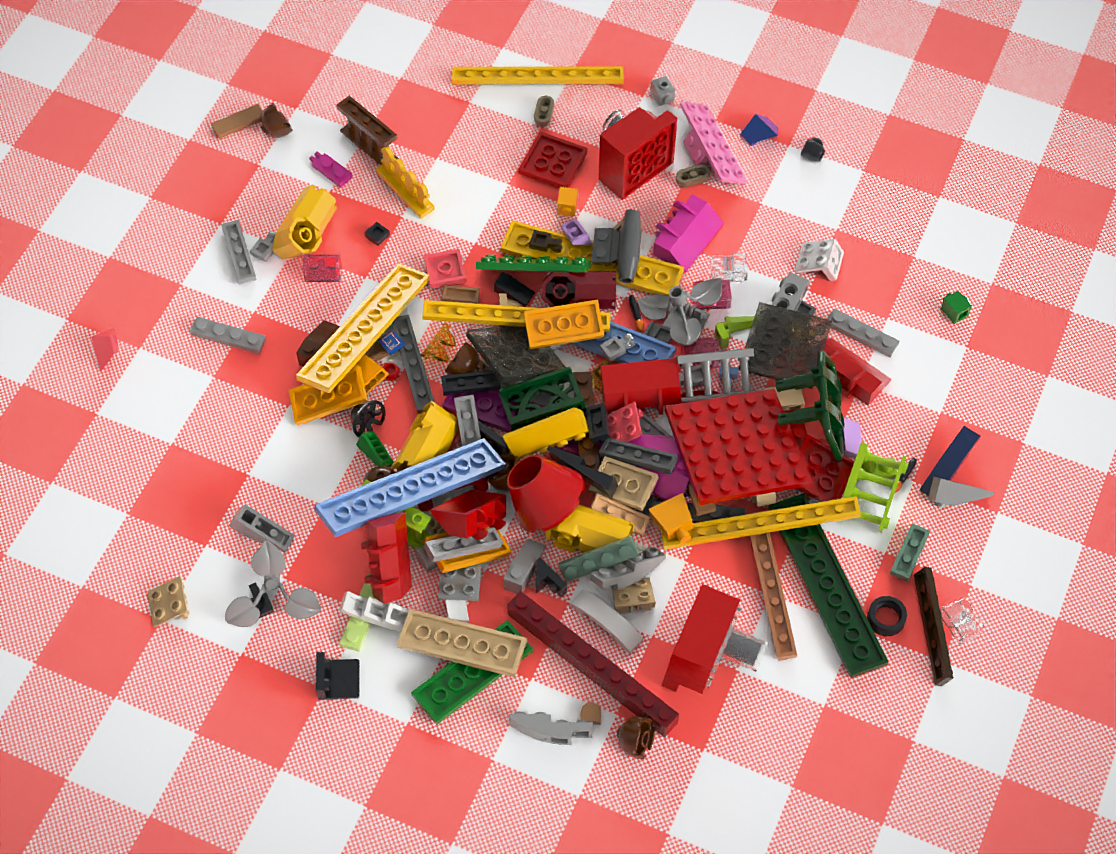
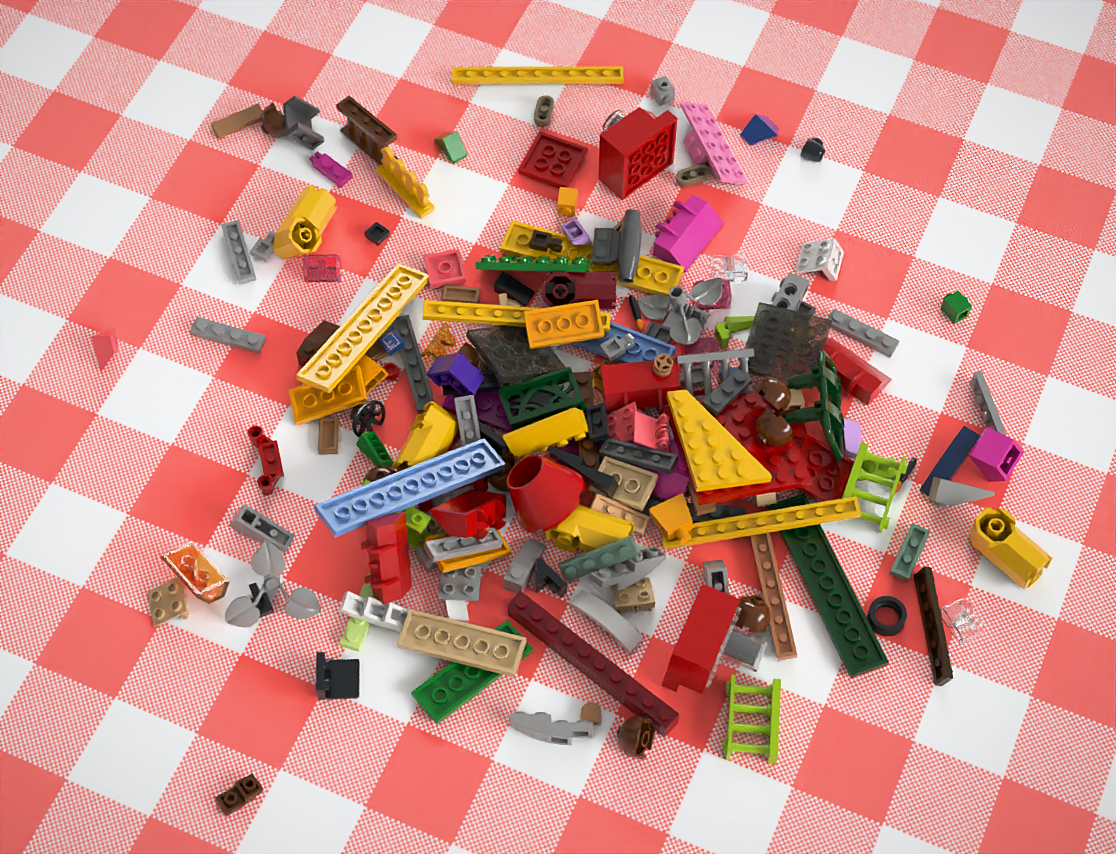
(197, 572): none -> clear orange slope
(239, 795): none -> reddish brown slope
(269, 457): none -> red plate
(298, 122): none -> dark grey panel
(328, 436): none -> medium nougat tile
(451, 146): none -> slope
(457, 372): none -> dark purple brick
(651, 431): none -> coral hinge
(663, 360): none -> medium nougat wheel
(710, 450): none -> yellow wing
(716, 575): none -> light grey slope
(727, 392): none -> dark grey plate
(754, 614): none -> reddish brown cylinder
(770, 730): none -> lime fence
(773, 429): none -> reddish brown cylinder
(774, 391): none -> reddish brown cylinder
(985, 401): none -> light grey plate
(995, 455): none -> dark pink slope
(1008, 547): none -> yellow brick

